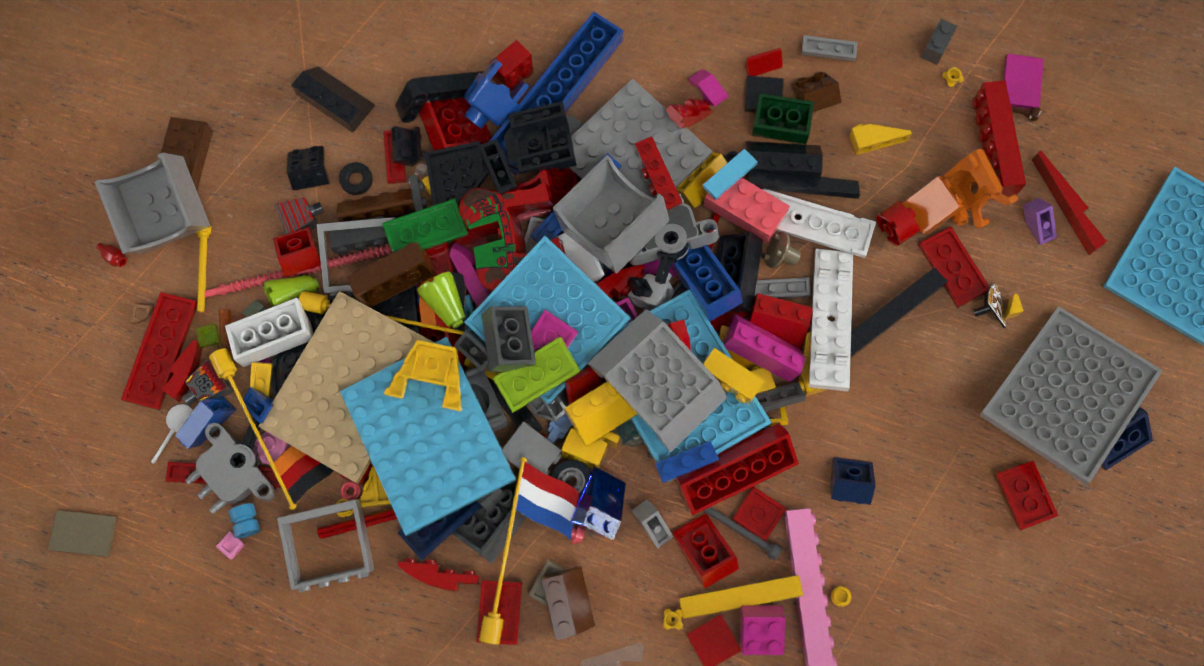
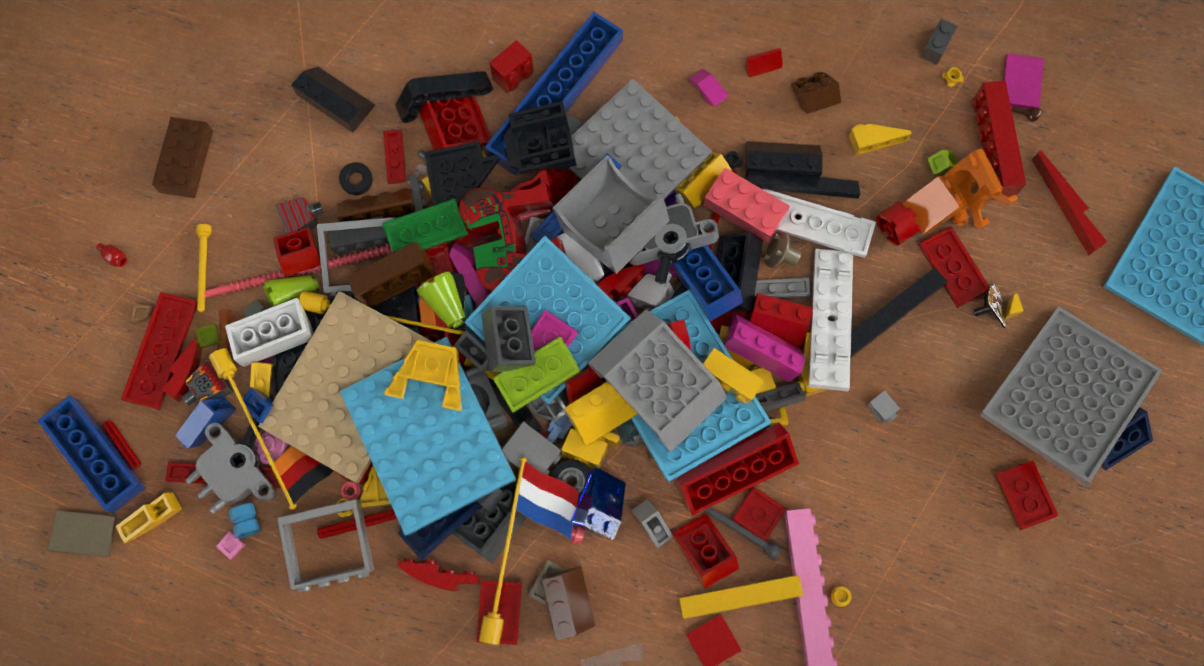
(91, 454): none -> blue brick
(121, 444): none -> red axle
(148, 517): none -> yellow slope
(153, 205): light grey container -> none
(175, 419): white piece -> none
(307, 168): black bracket -> none
(406, 146): black bracket -> none
(491, 100): blue piece -> none
(497, 167): black slope -> none
(640, 287): black plate -> none
(657, 173): red bracket -> none
(668, 623): yellow plate -> none
(686, 462): blue plate -> none
(690, 113): red slope -> none
(730, 174): medium azure tile -> none
(762, 85): black tile -> none
(762, 630): dark pink brick -> none
(783, 118): dark green slope -> none
(829, 48): light grey plate -> none
(852, 481): dark blue slope -> none
(883, 408): none -> light grey brick
(942, 162): none -> lime brick
(1040, 220): medium lavender slope -> none

